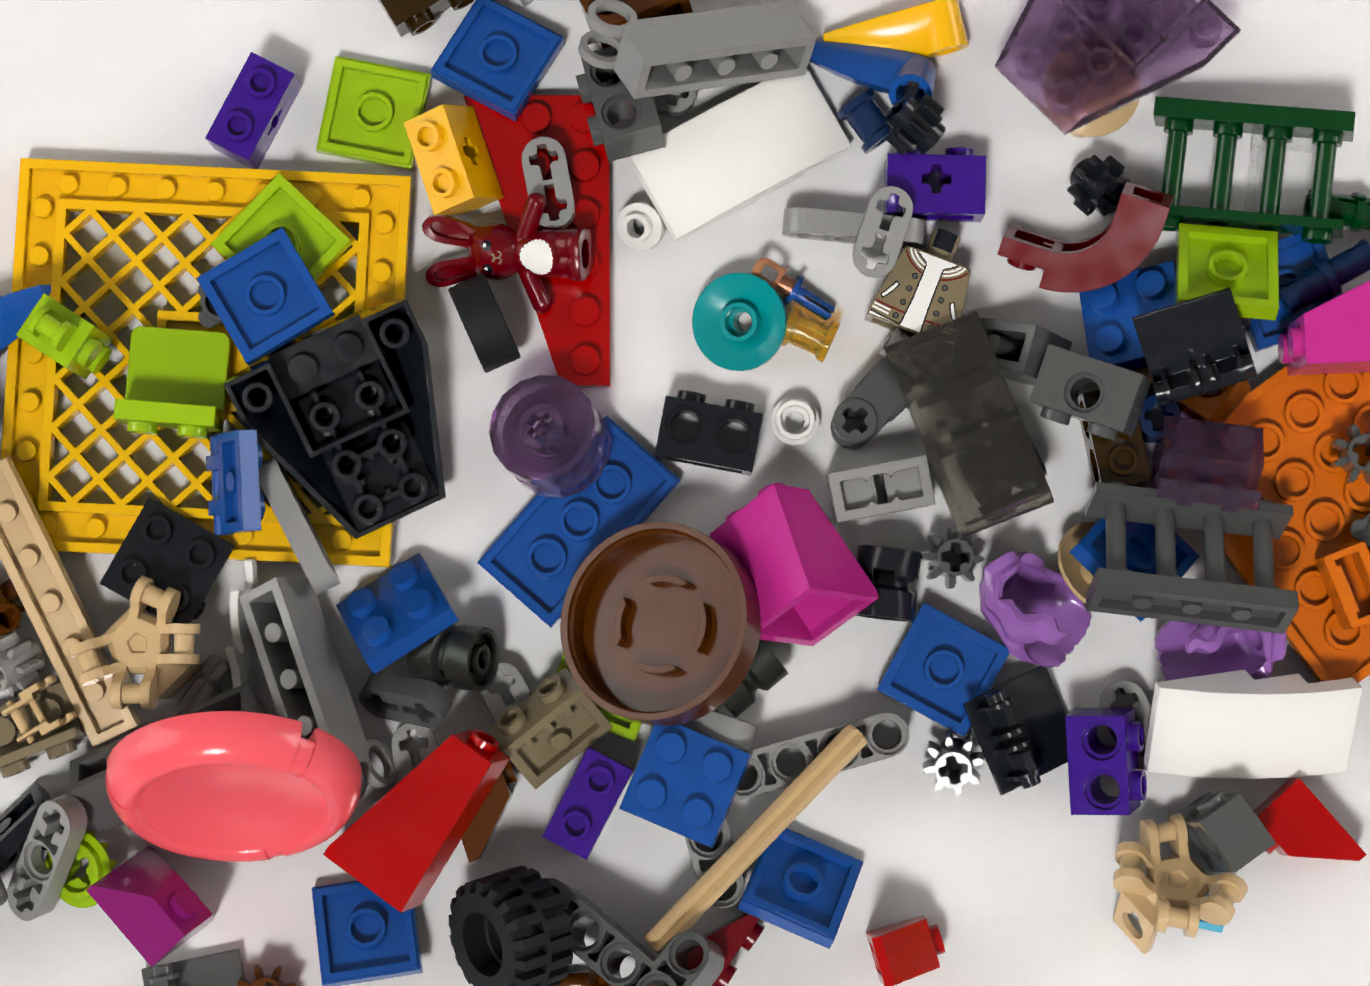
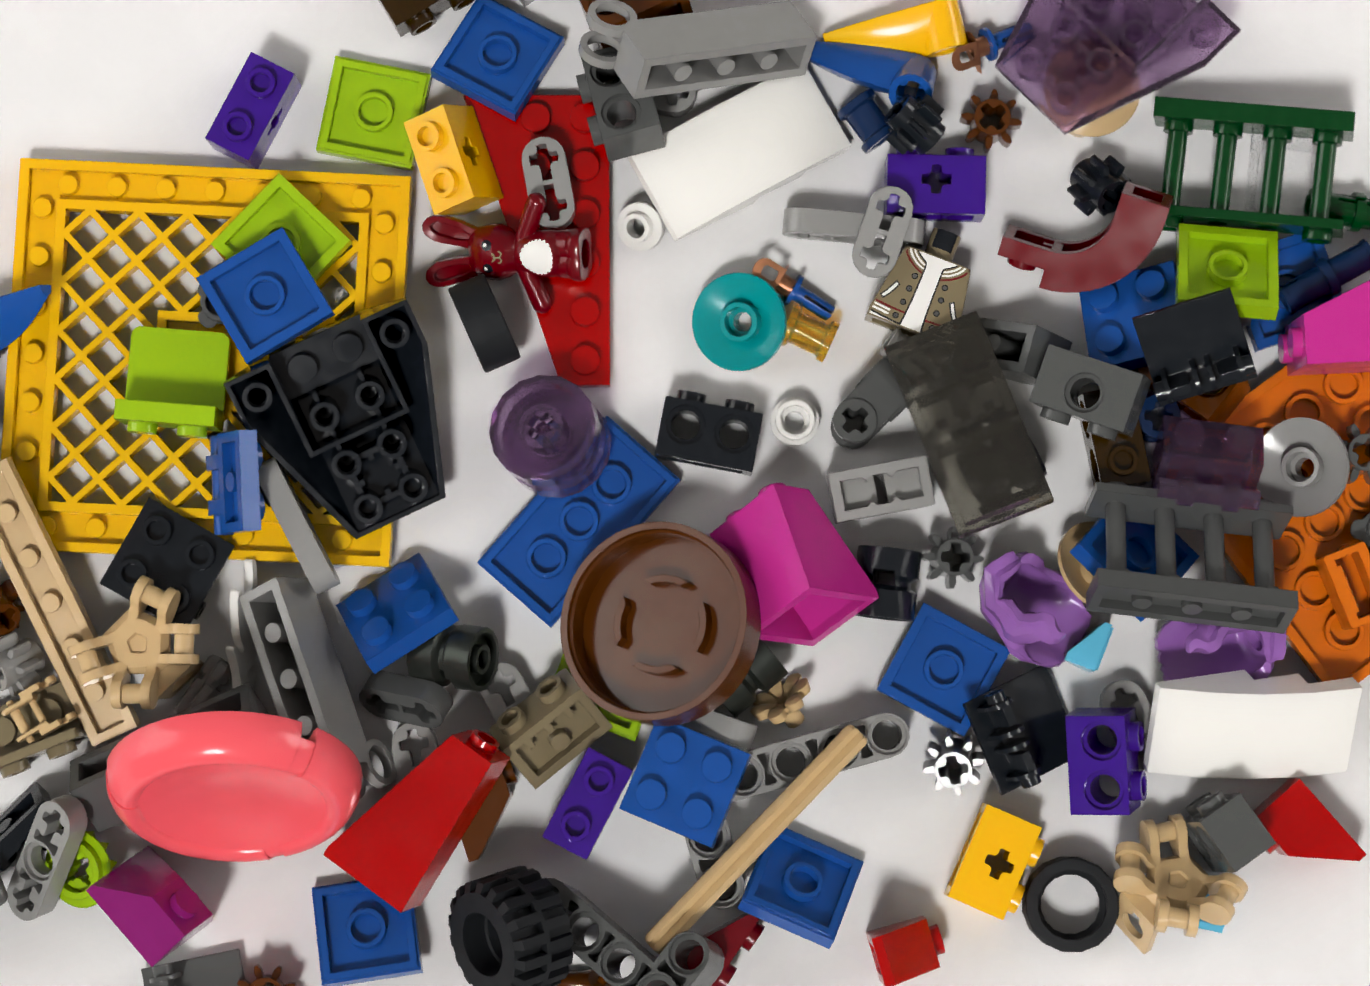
(66, 337): lime brick -> none
(783, 702): none -> tan plant
(985, 45): none -> pearl gold piece
(990, 108): none -> reddish brown gear
(990, 833): none -> yellow brick
(1090, 650): none -> medium azure slope
(1108, 904): none -> black tyre
(1285, 451): none -> light grey dish

